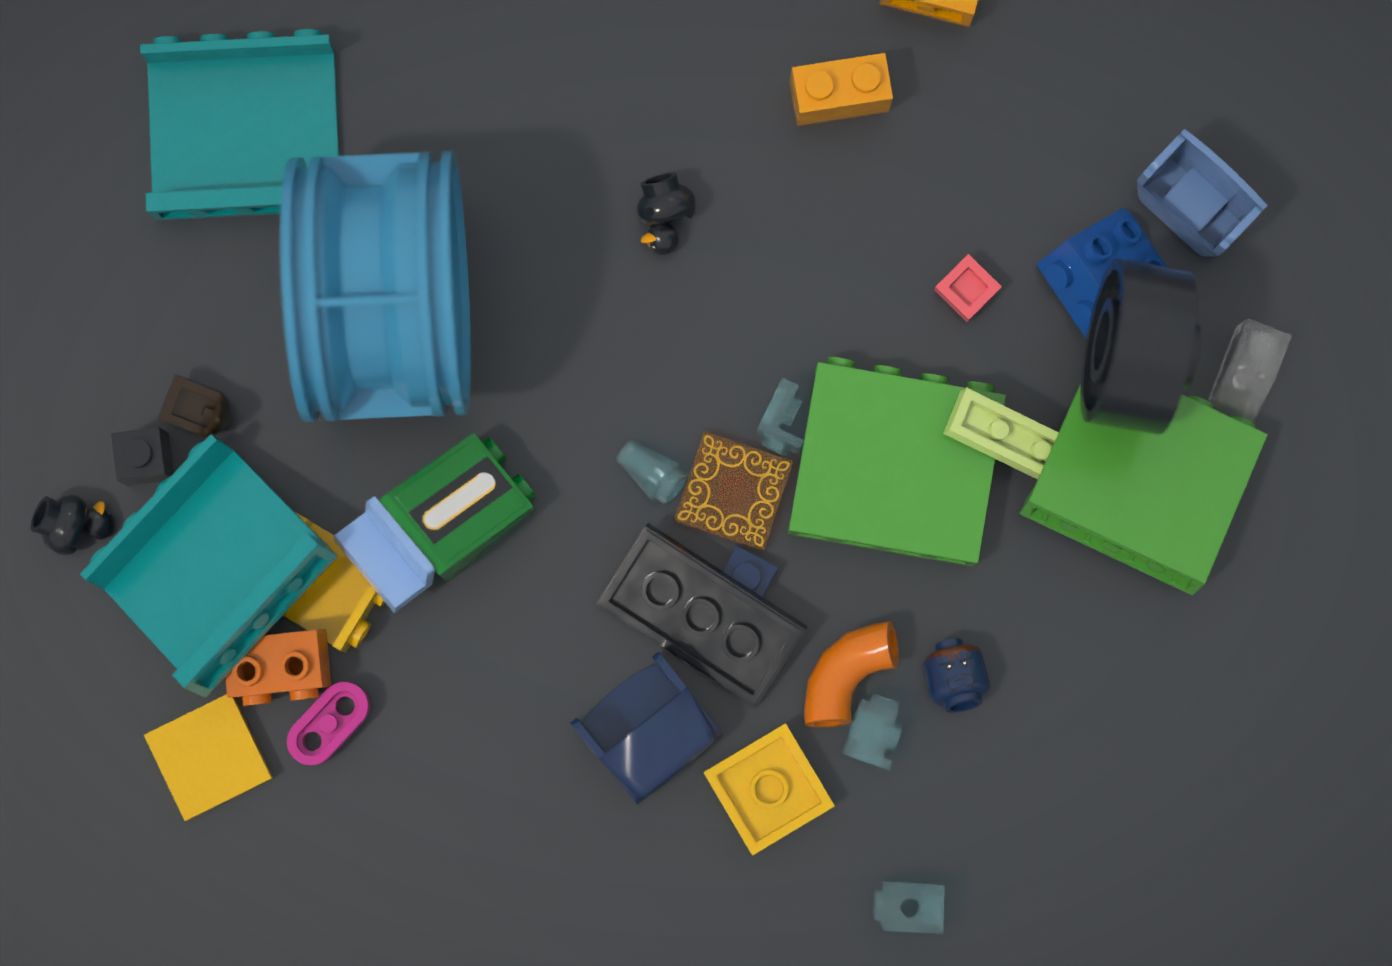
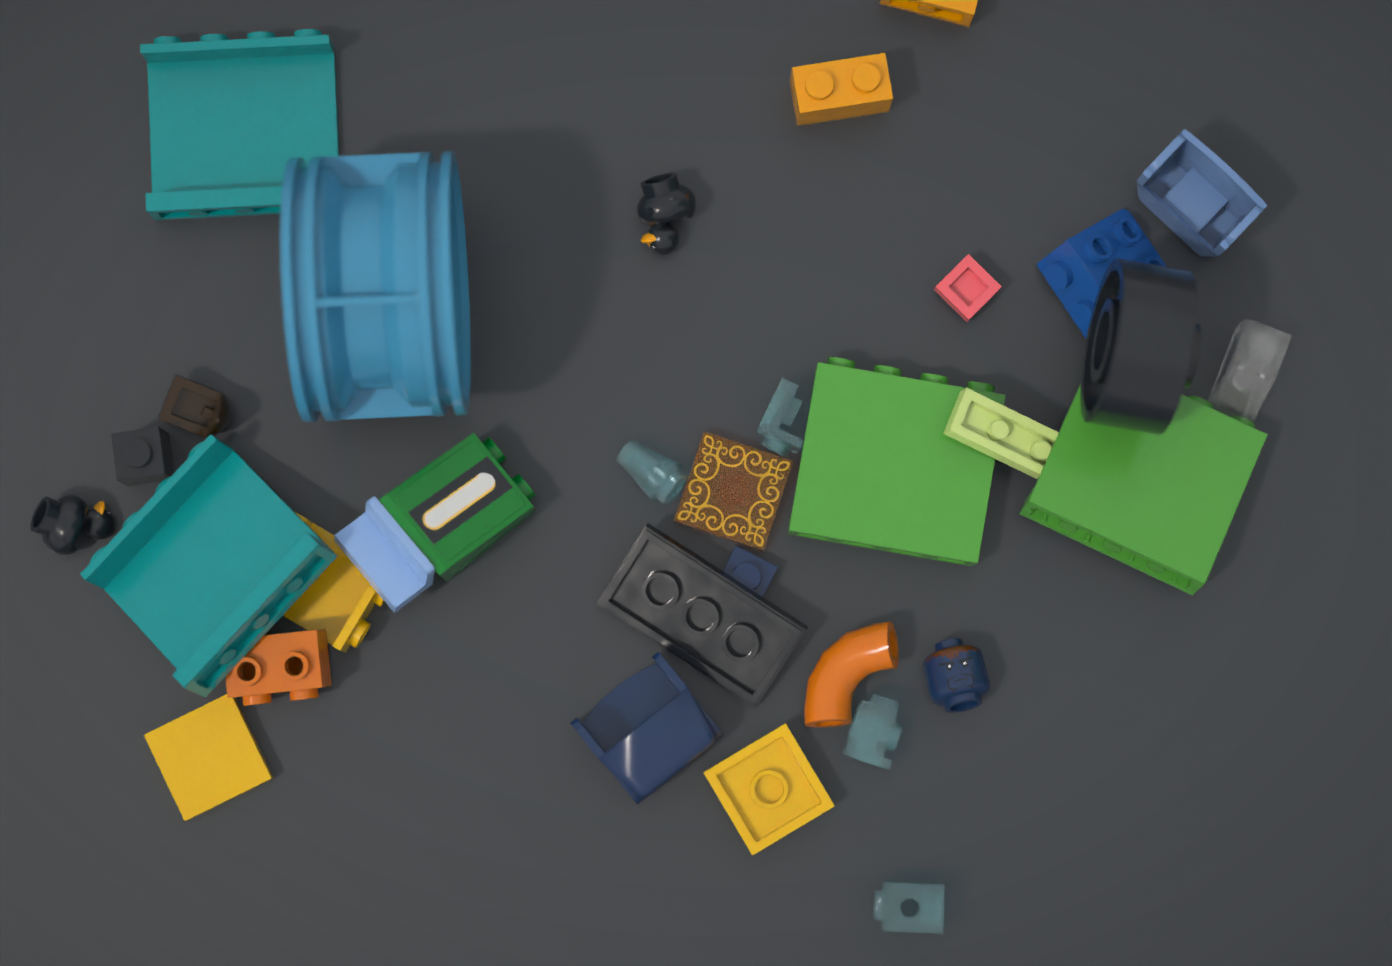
(329, 723): dark pink plate -> none

